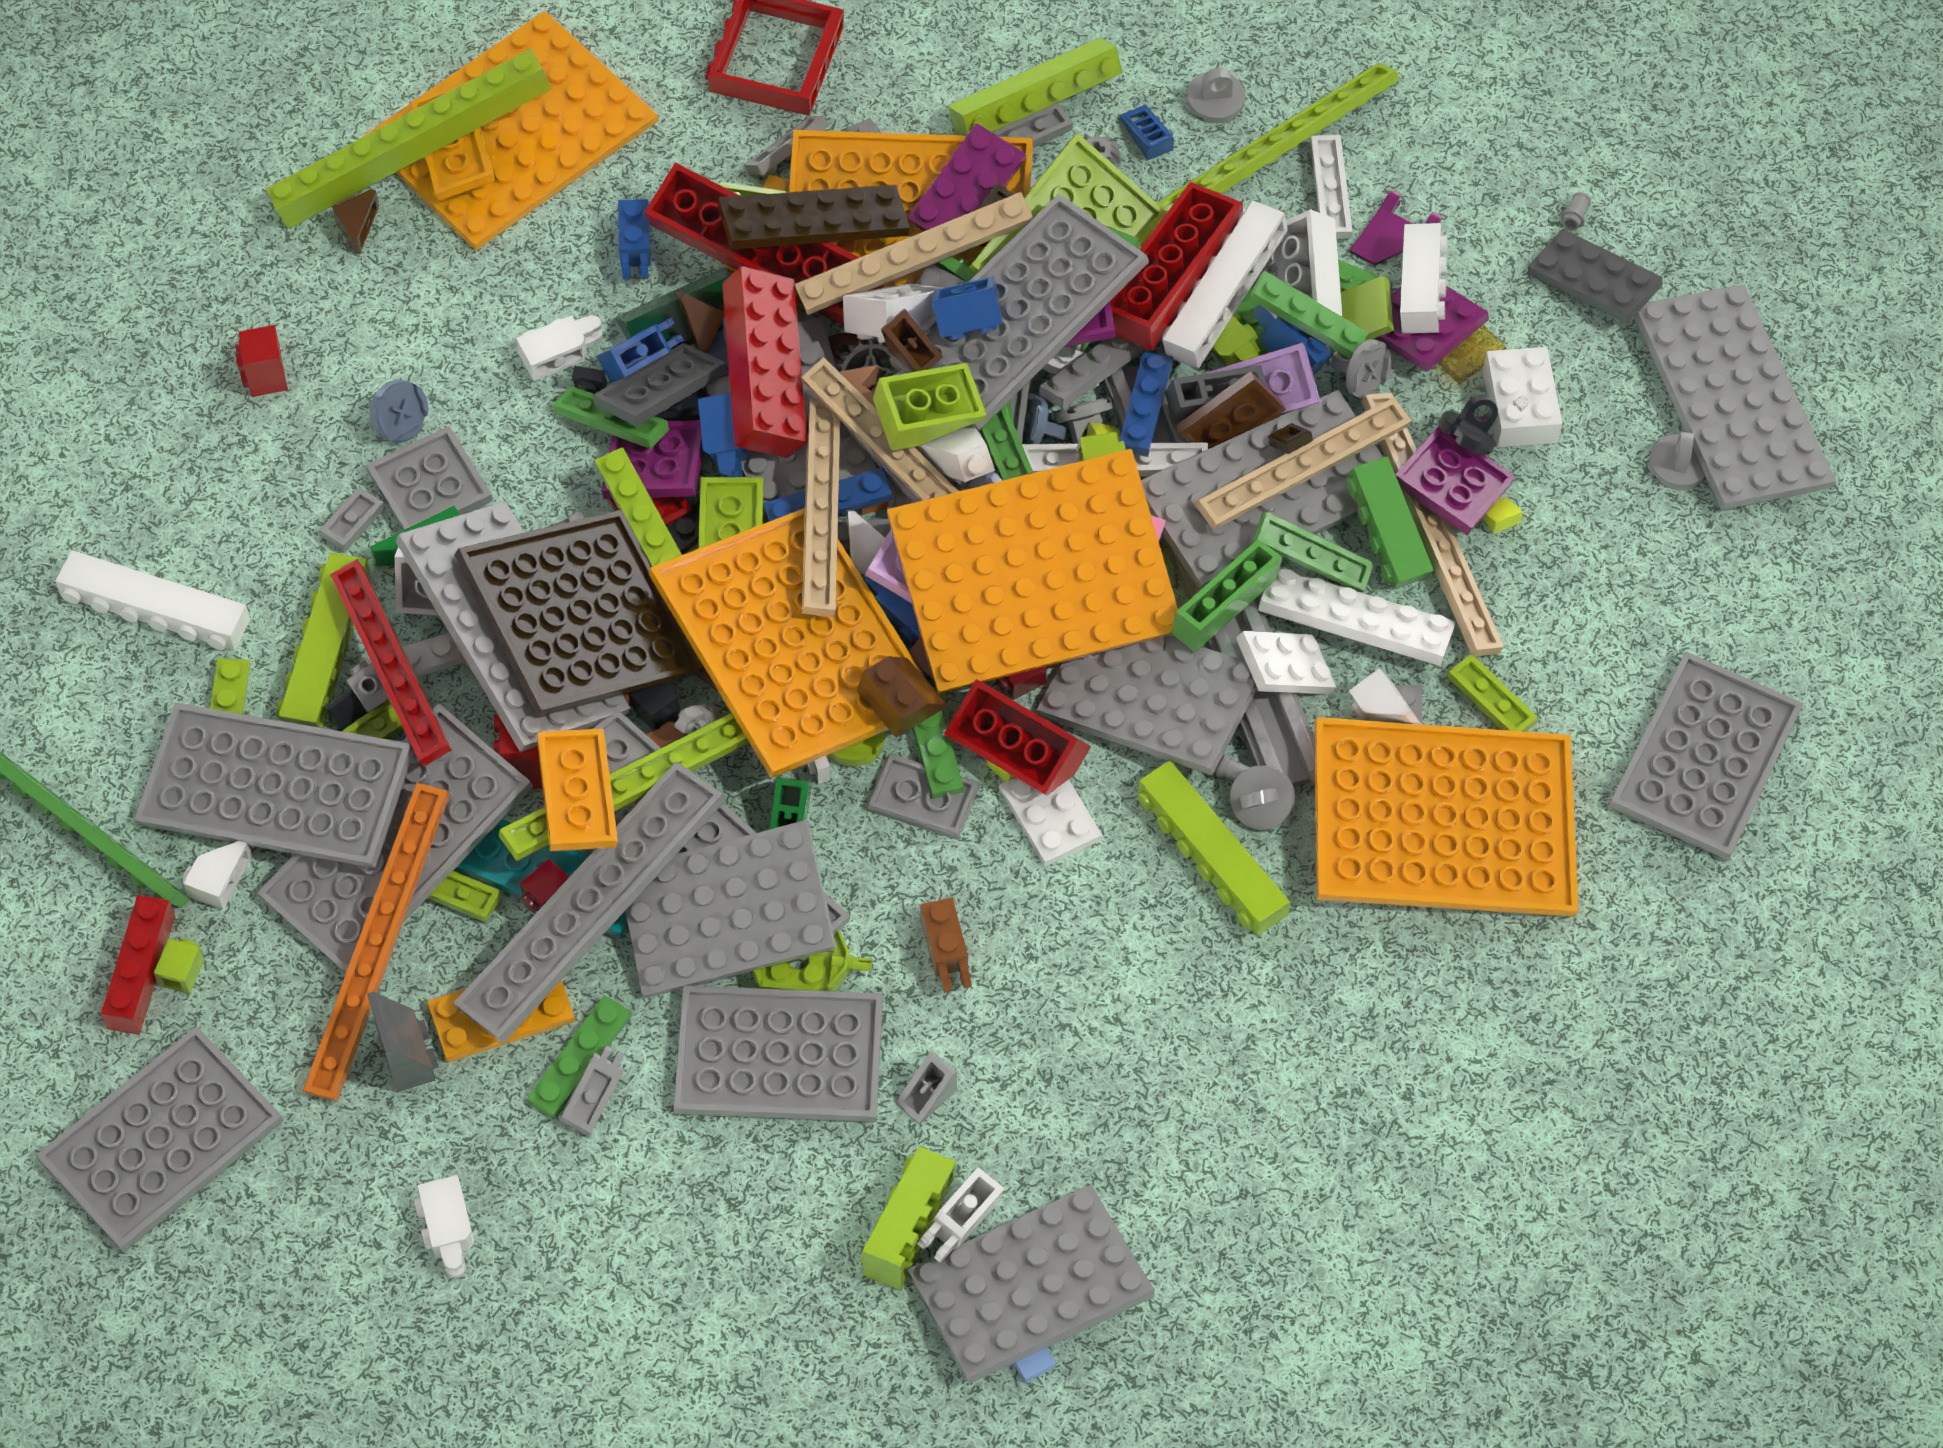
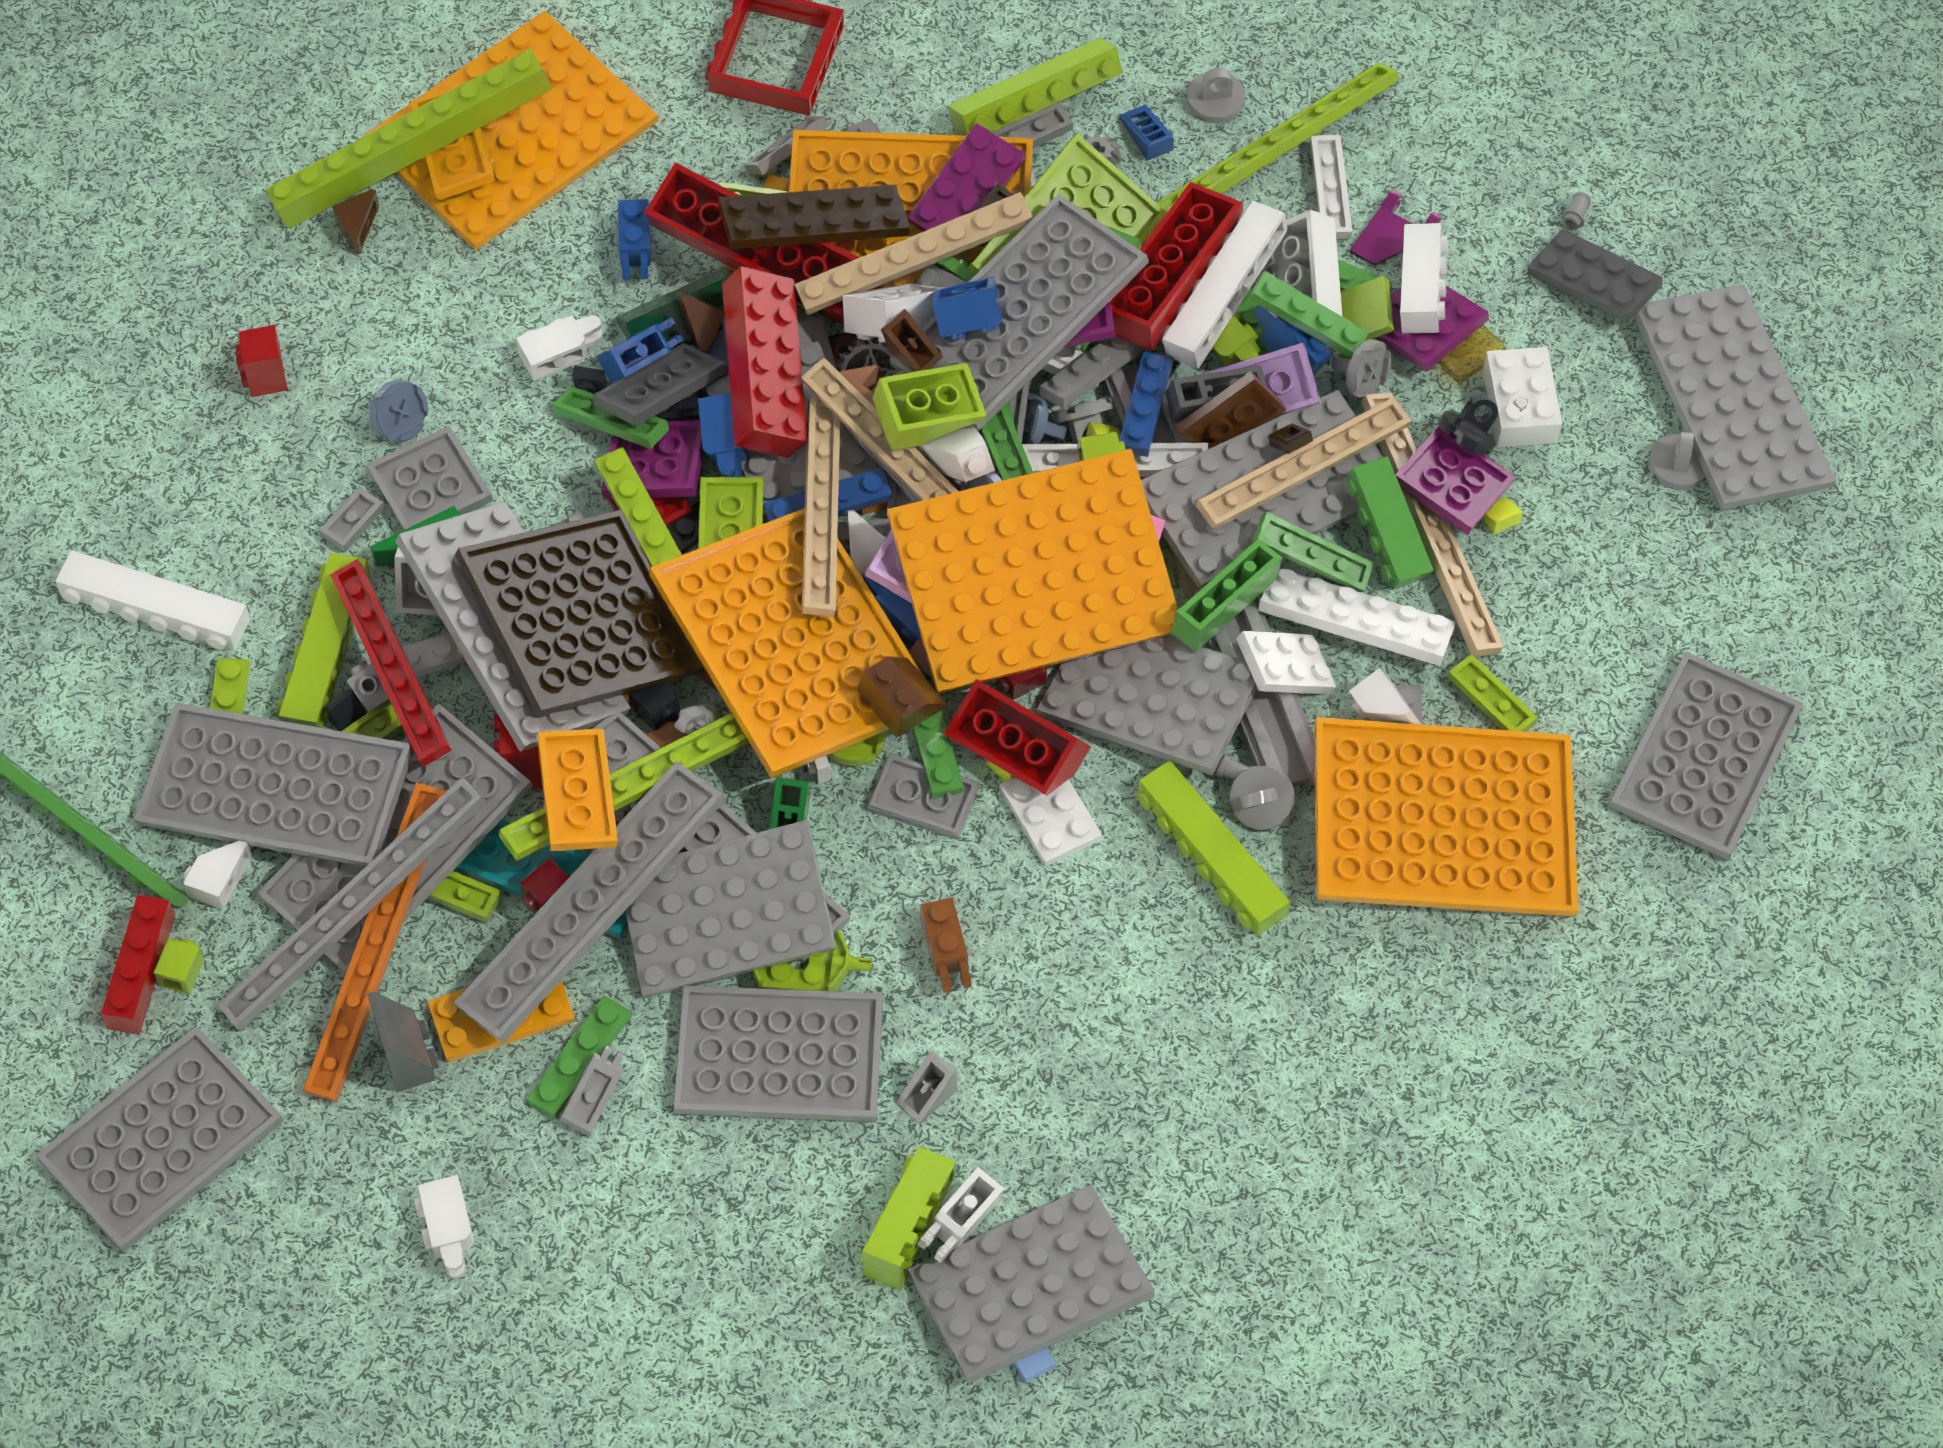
(351, 904): none -> light grey plate

